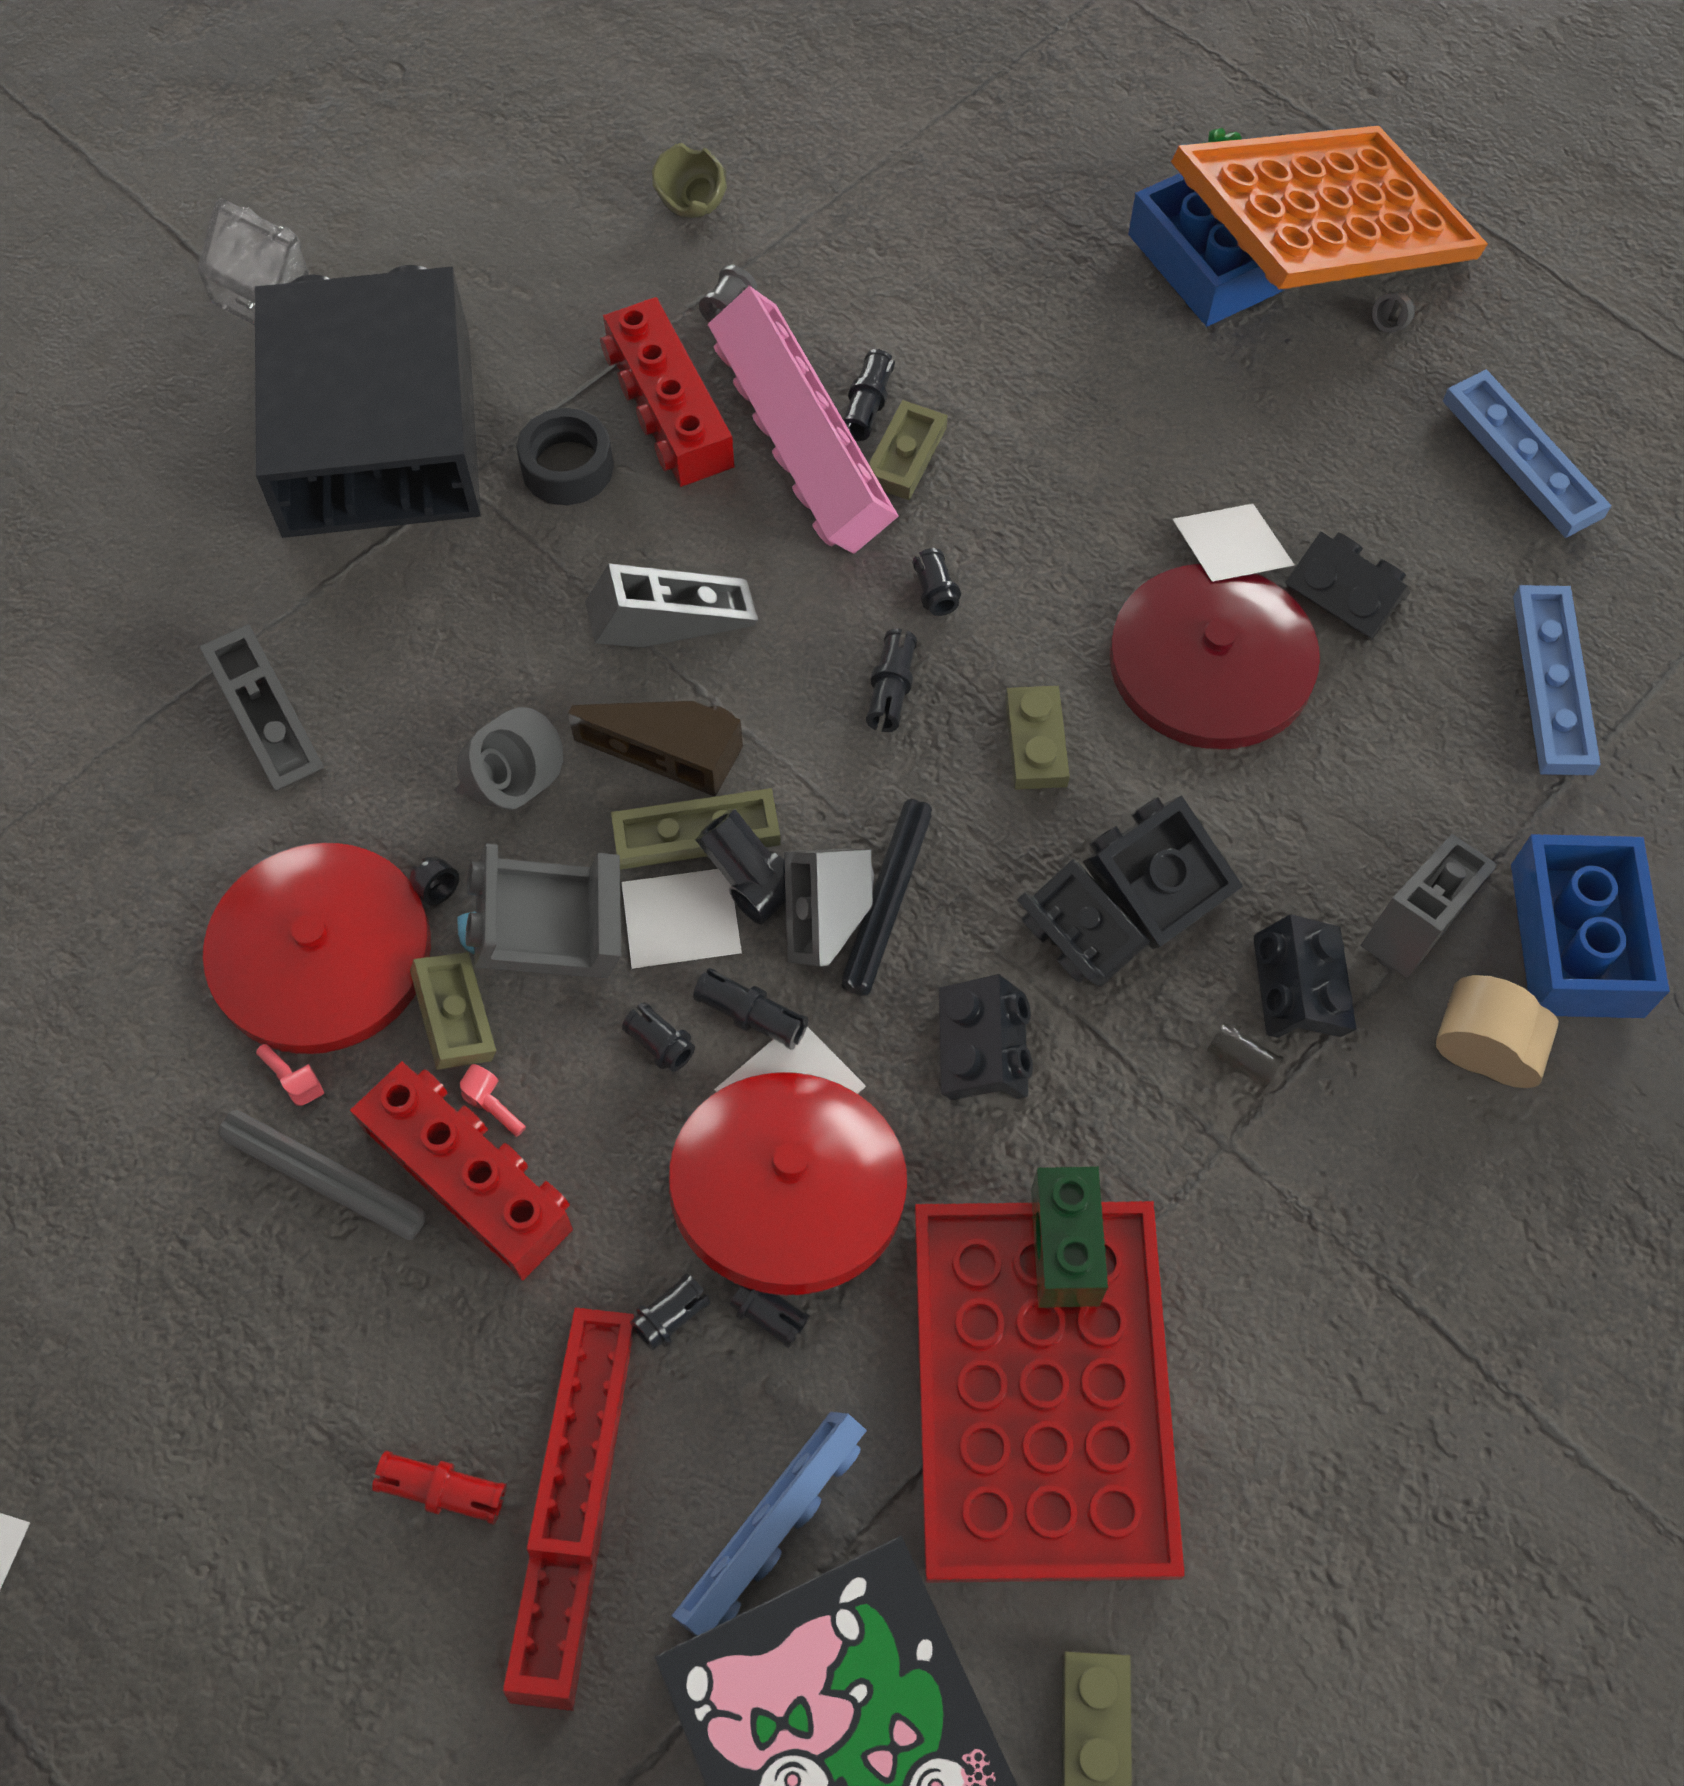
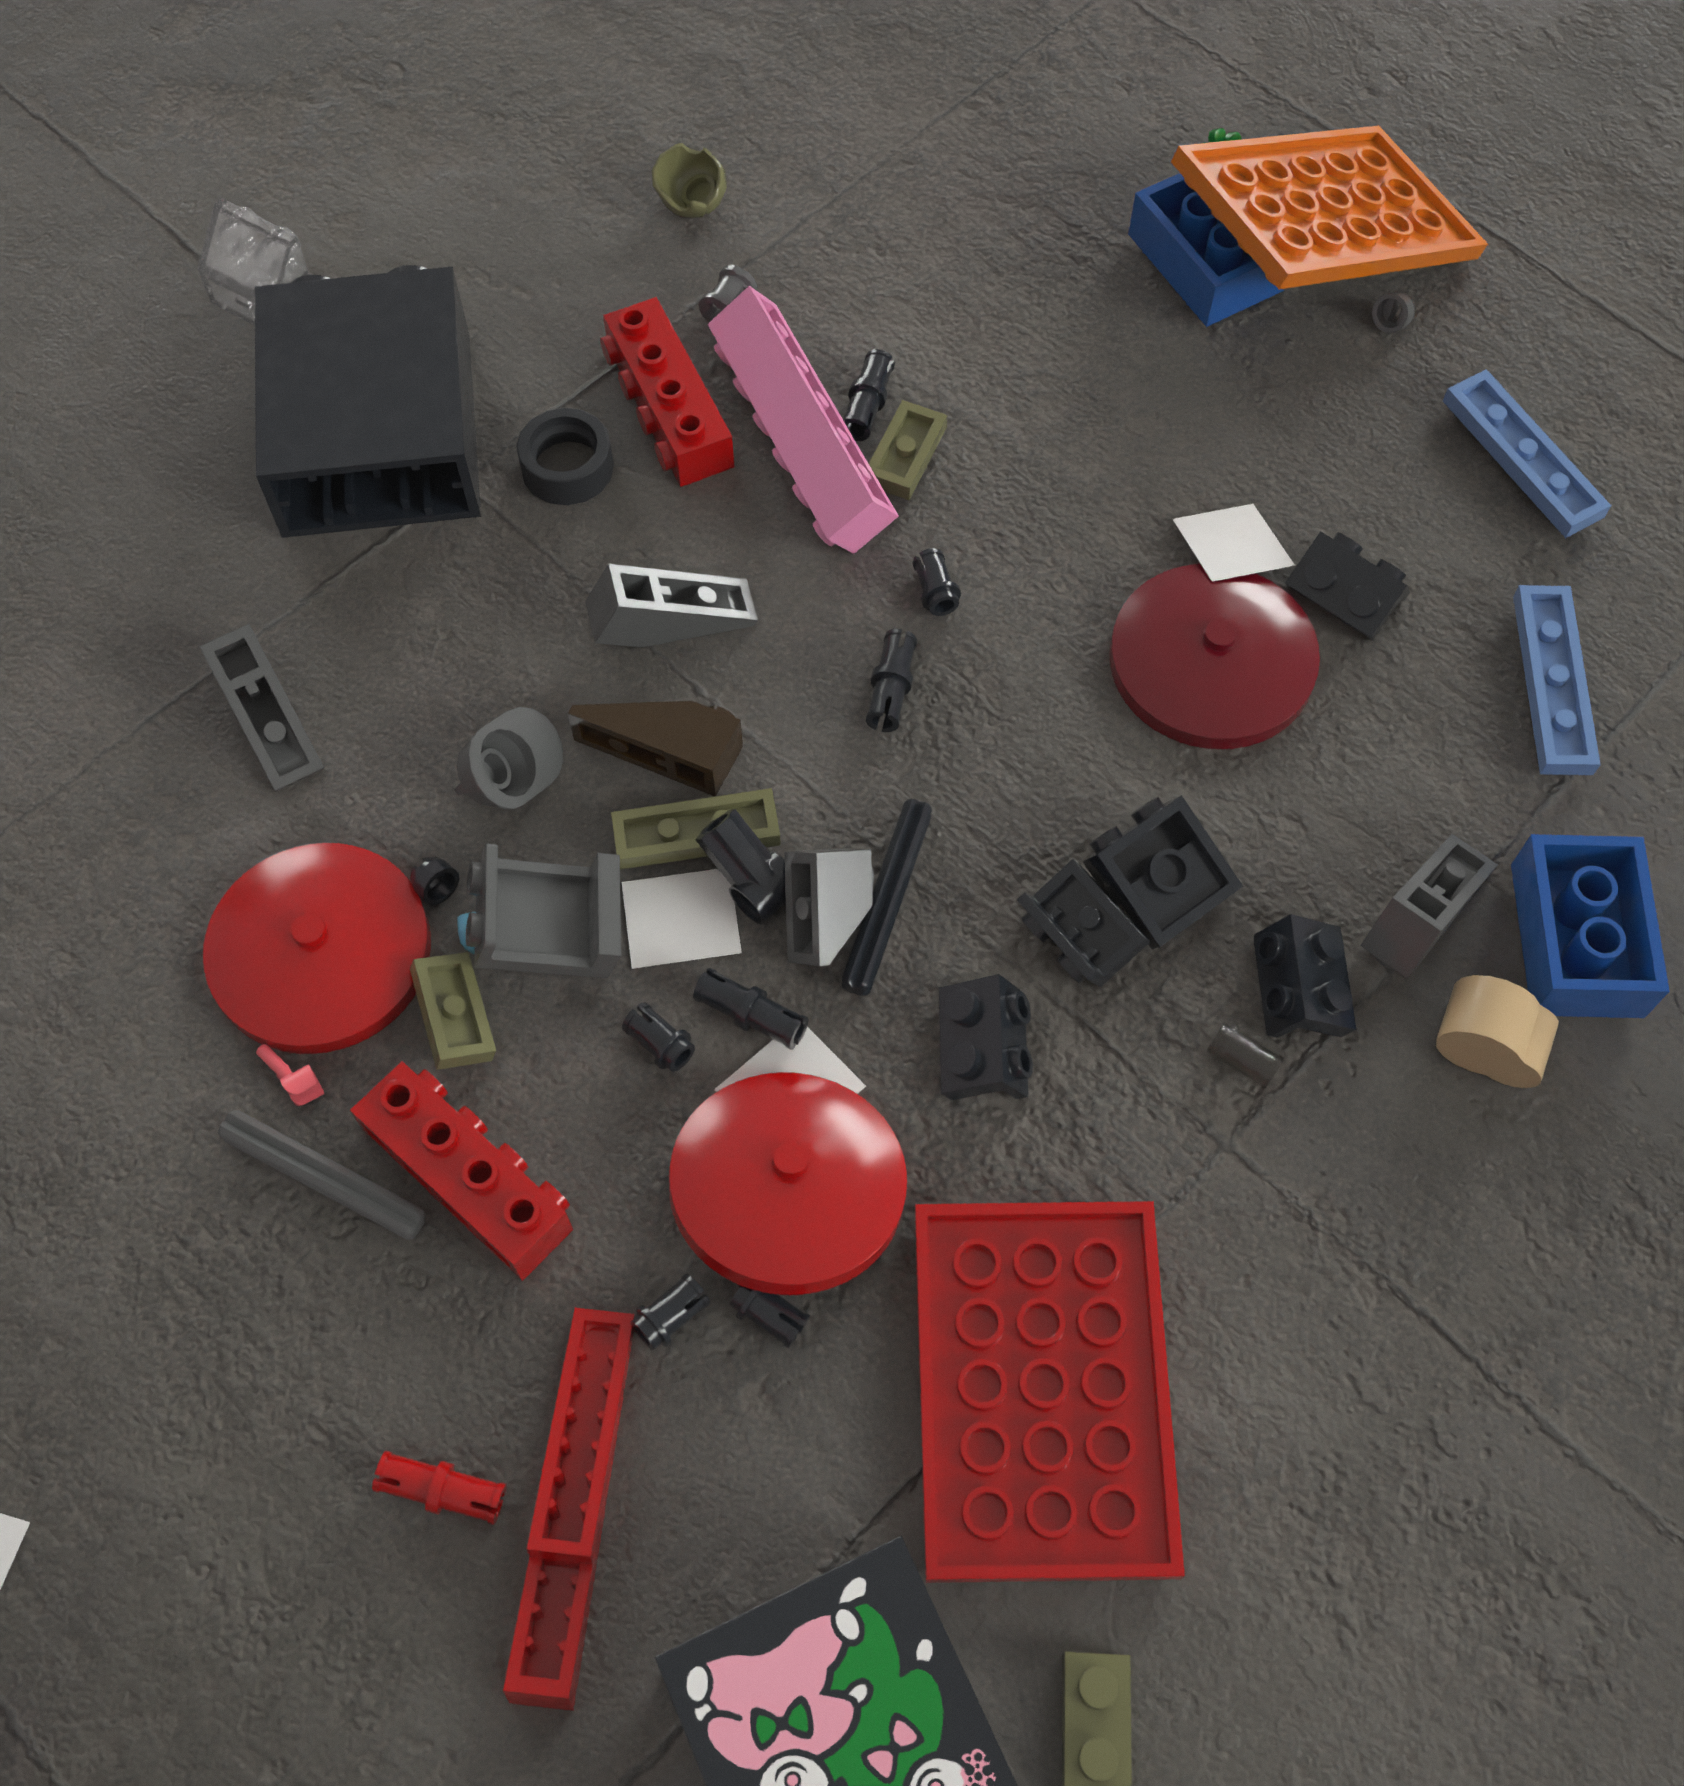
(476, 1090): coral hand -> none
(787, 1504): medium blue plate -> none
(1037, 737): olive plate -> none
(1069, 1237): dark green brick -> none

